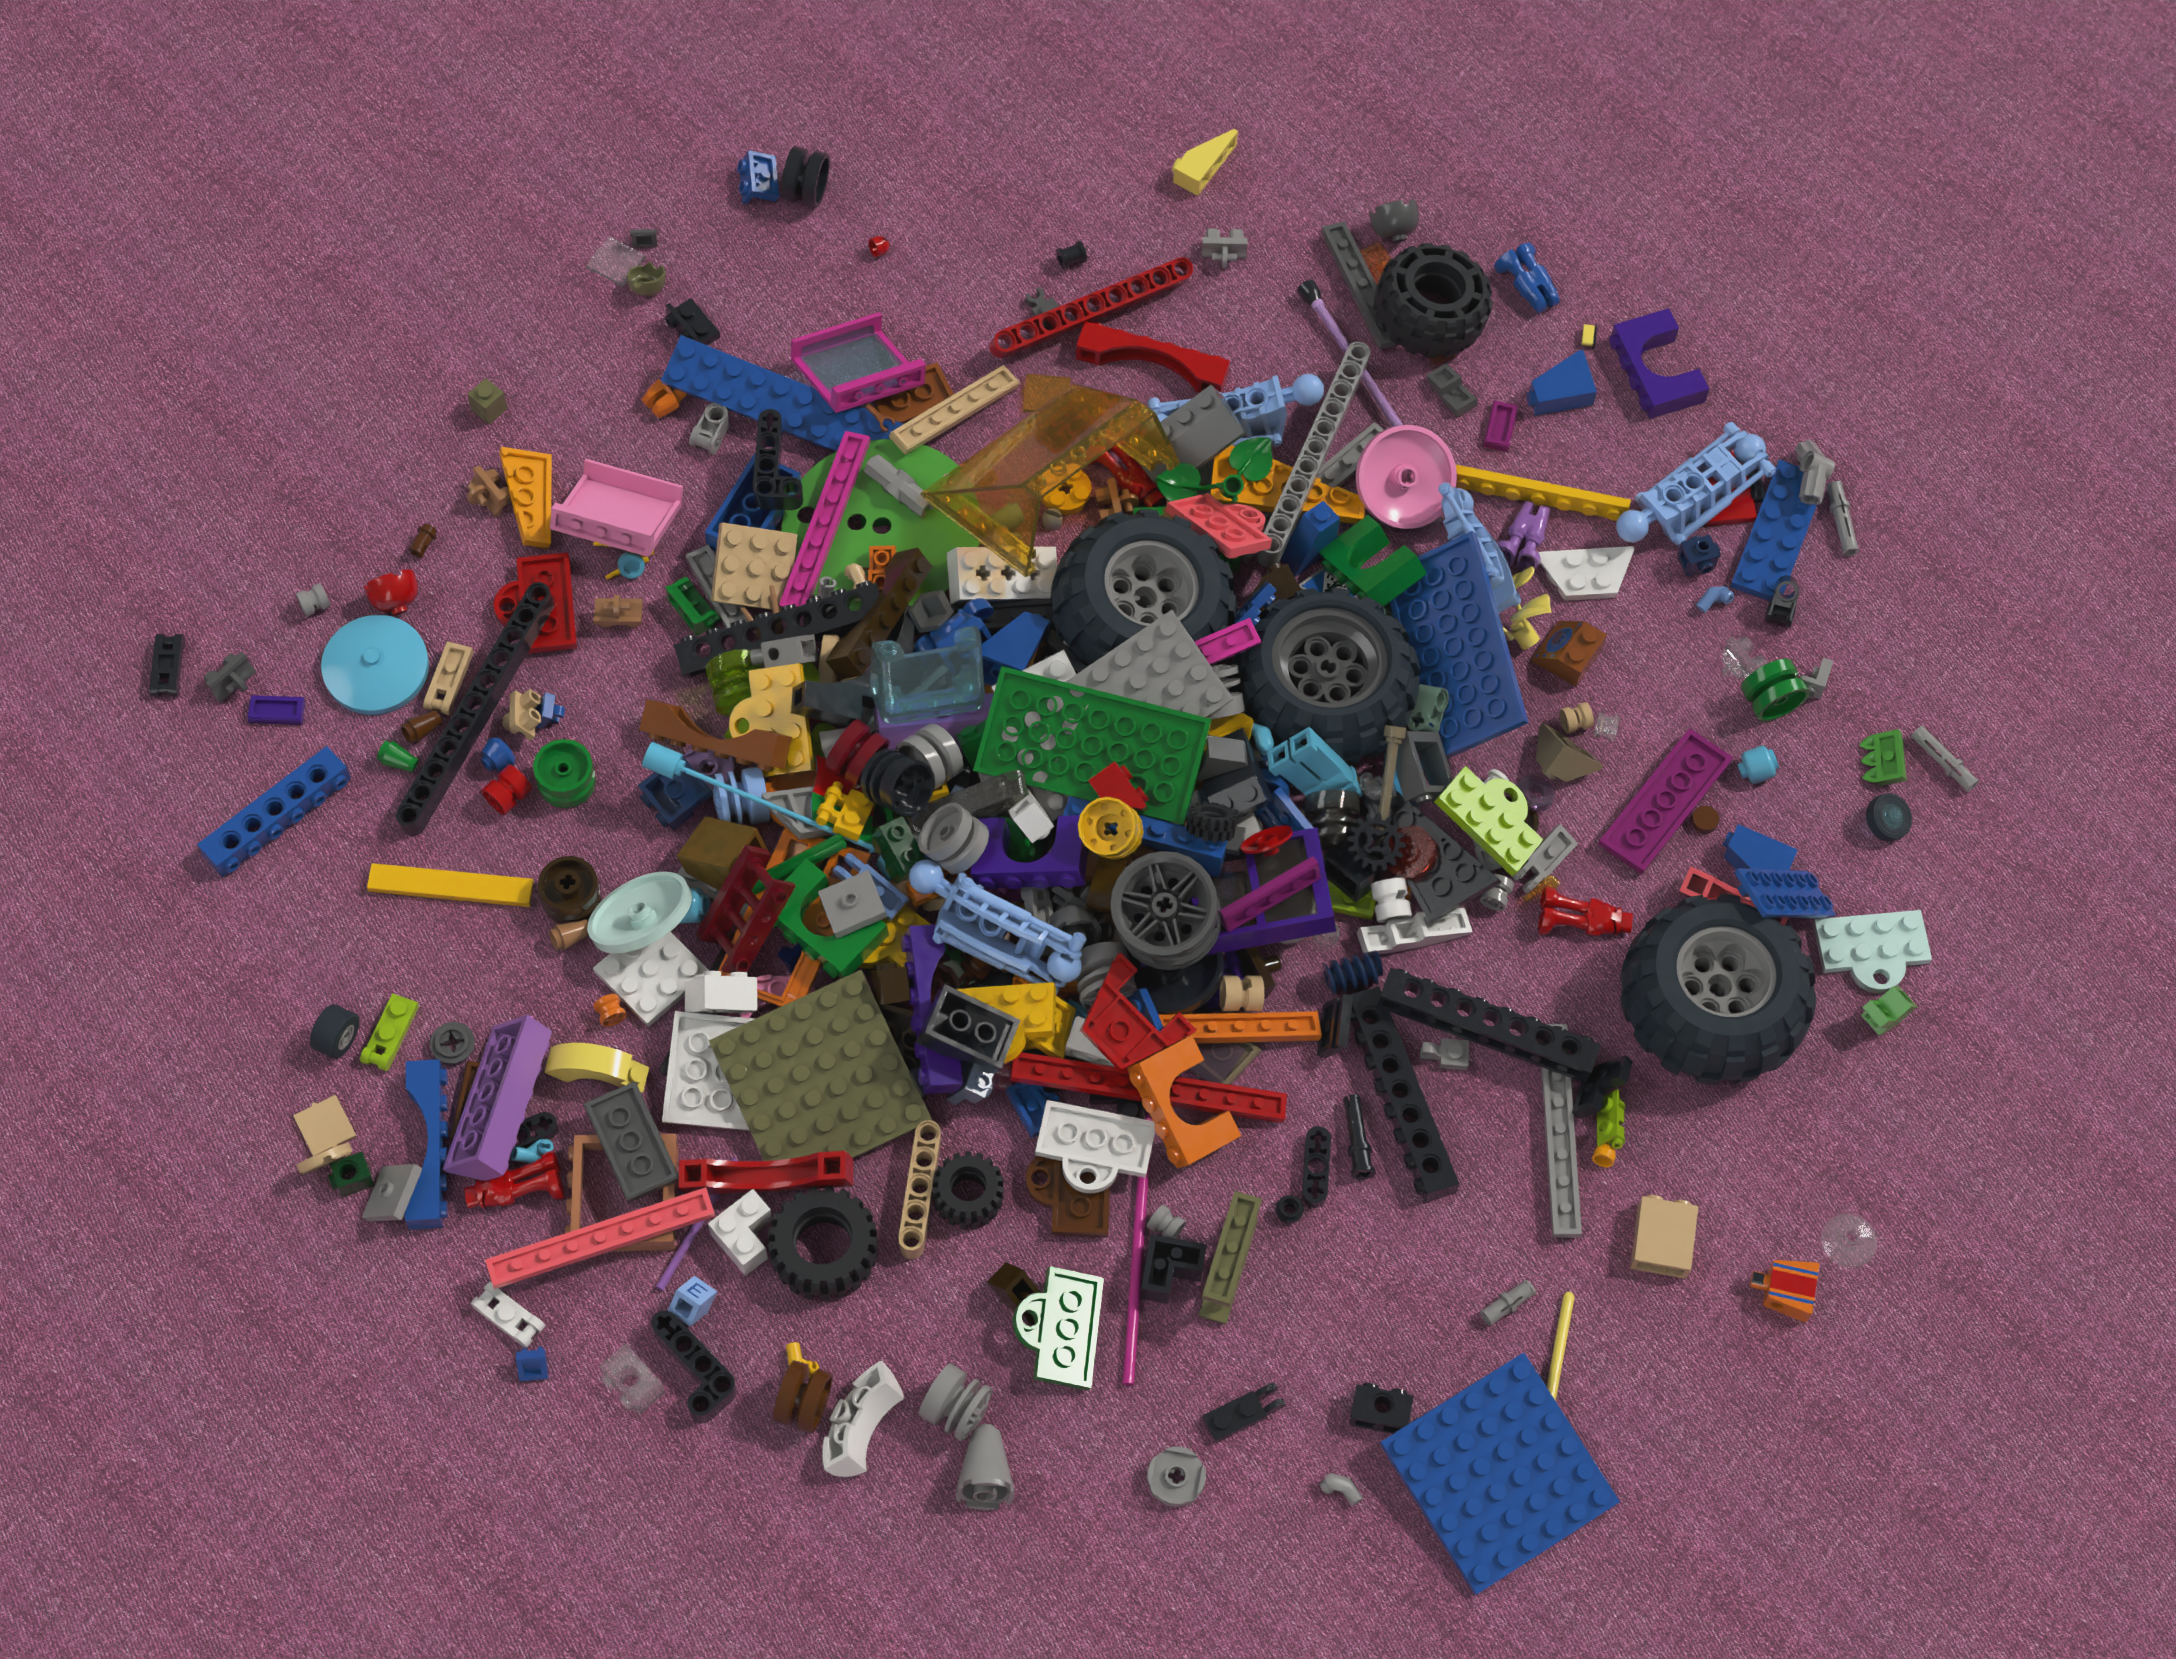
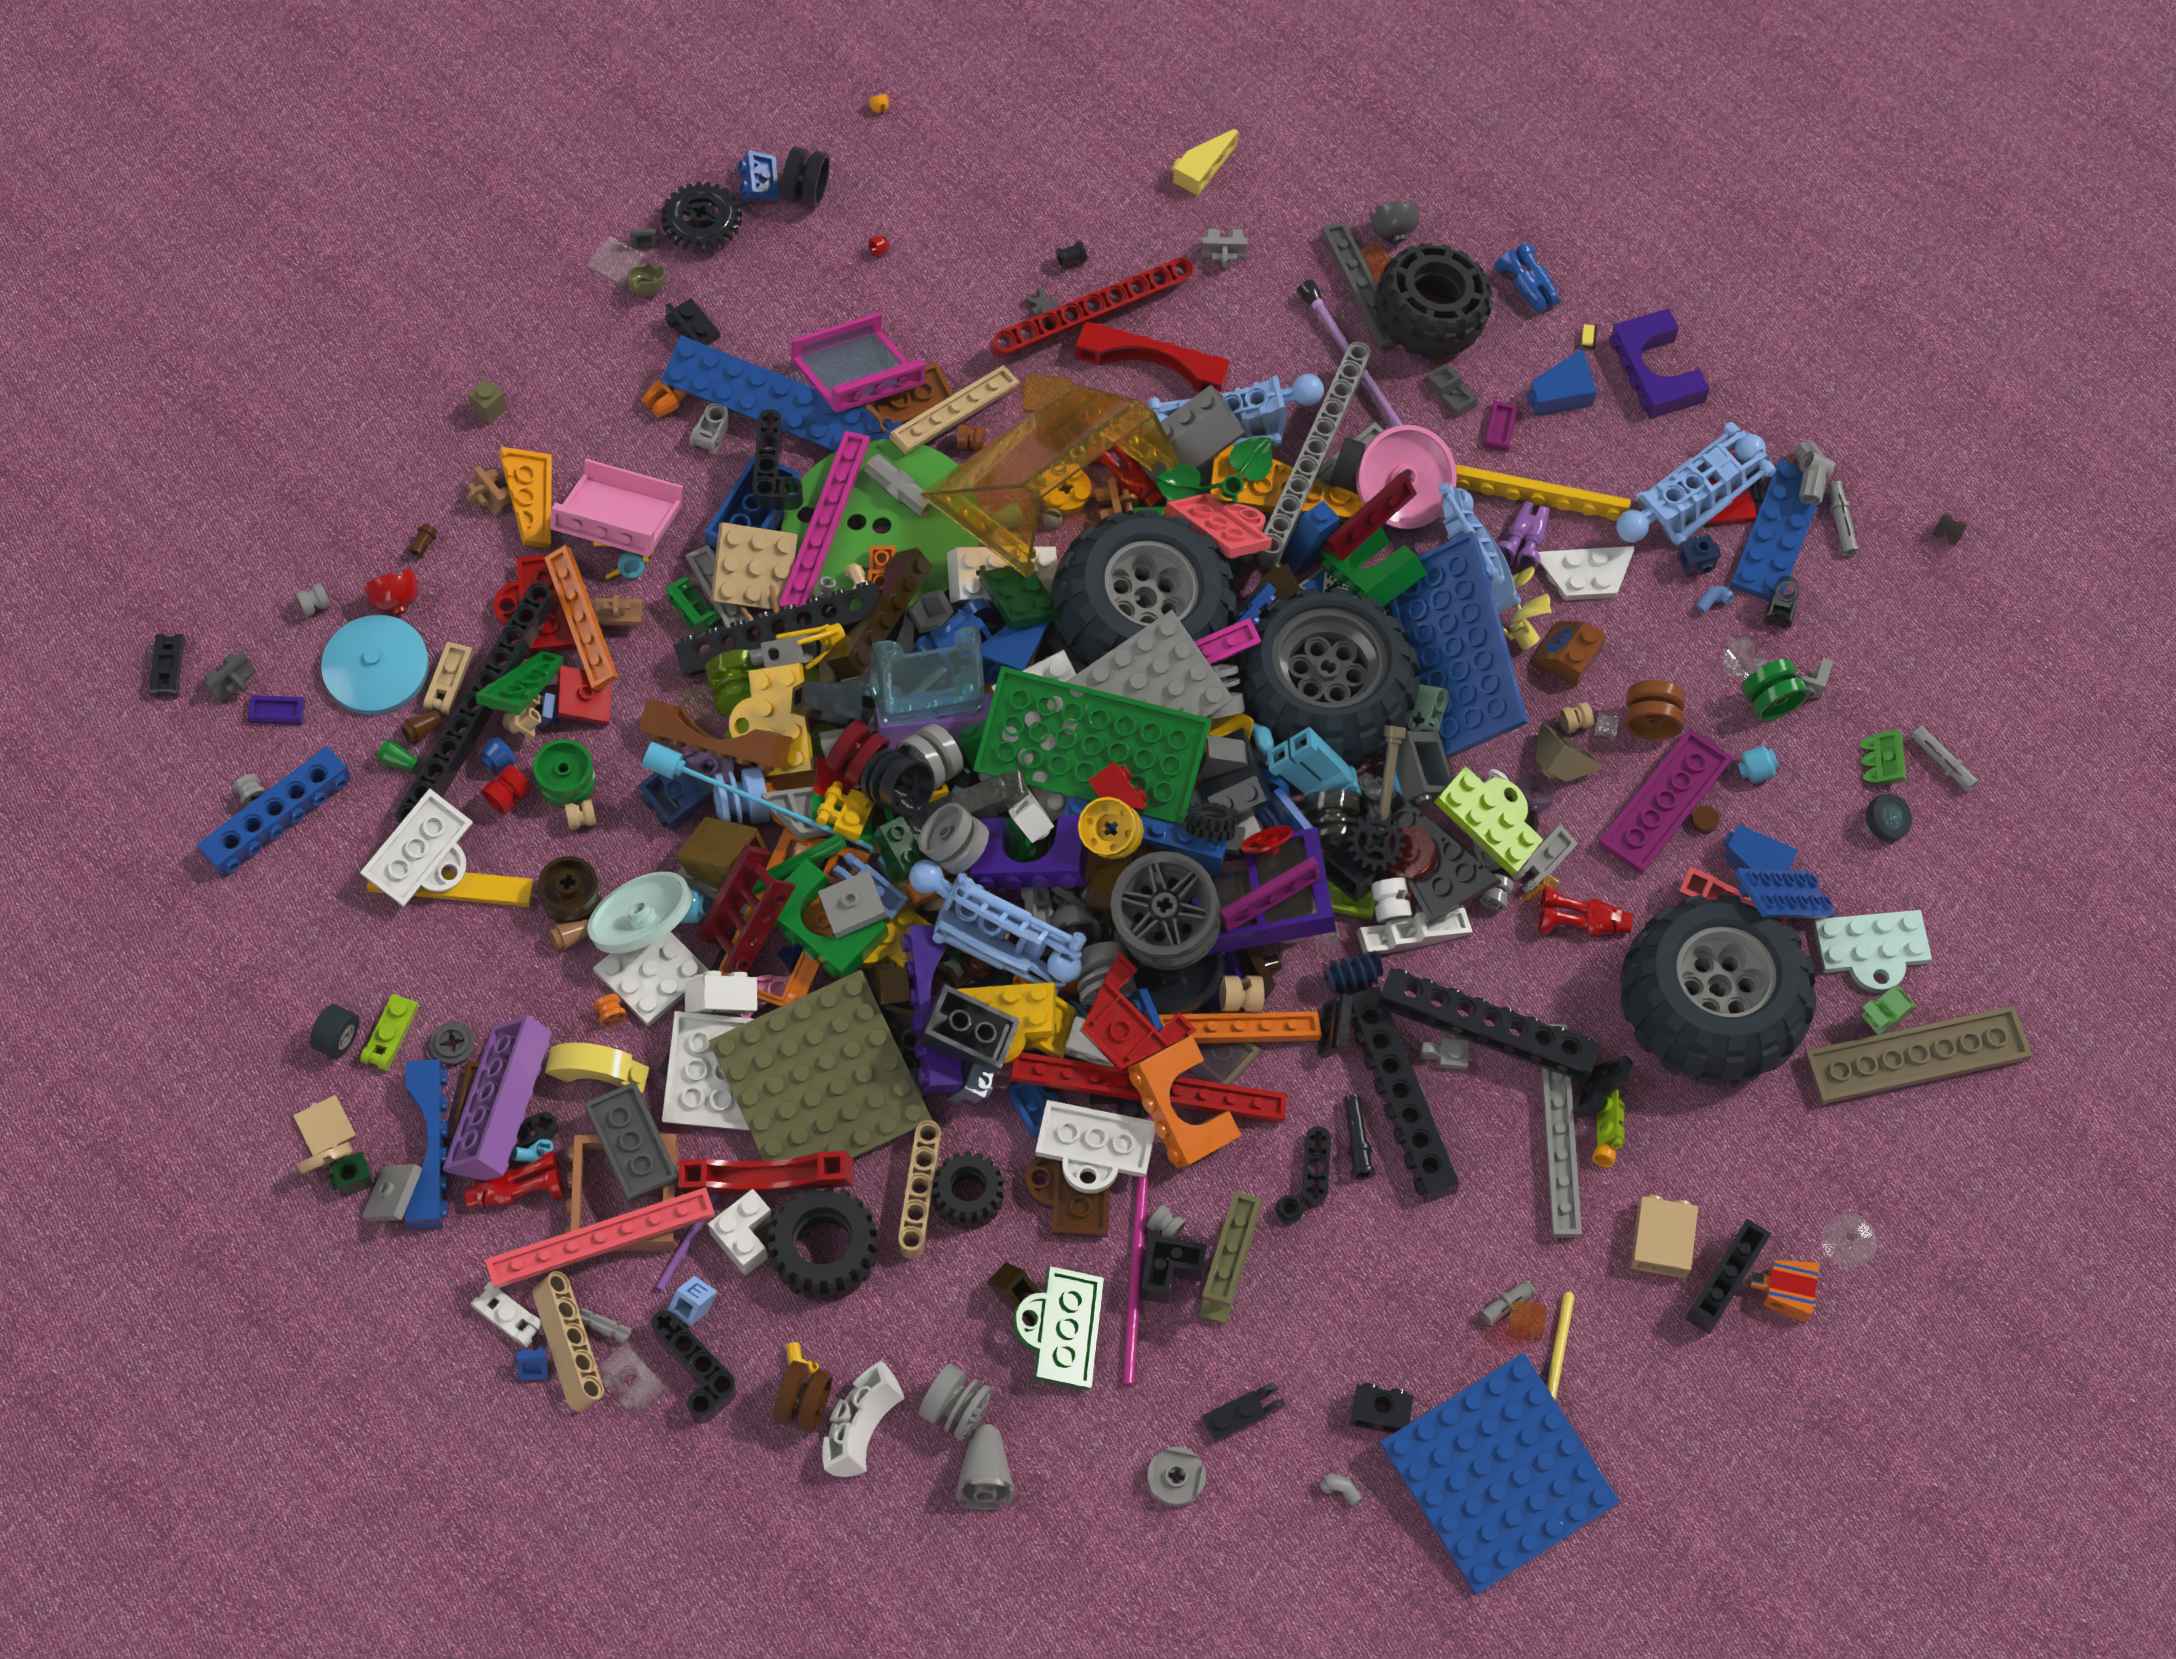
(248, 788): none -> light grey wheel
(420, 851): none -> white plate
(521, 685): none -> green wing
(568, 1341): none -> tan beam
(578, 700): none -> red plate
(580, 814): none -> tan wheel
(581, 618): none -> orange plate
(605, 1326): none -> light grey axle
(706, 226): none -> black gear
(828, 636): none -> yellow plant
(879, 103): none -> light orange hinge
(976, 440): none -> dark orange wheel
(1018, 598): none -> dark green plate
(1347, 463): none -> black tyre
(1370, 517): none -> dark red fence
(1527, 1320): none -> clear orange panel
(1654, 709): none -> dark orange wheel
(1728, 1276): none -> black brick
(1917, 1055): none -> dark tan plate
(1949, 529): none -> clear smoke wheel

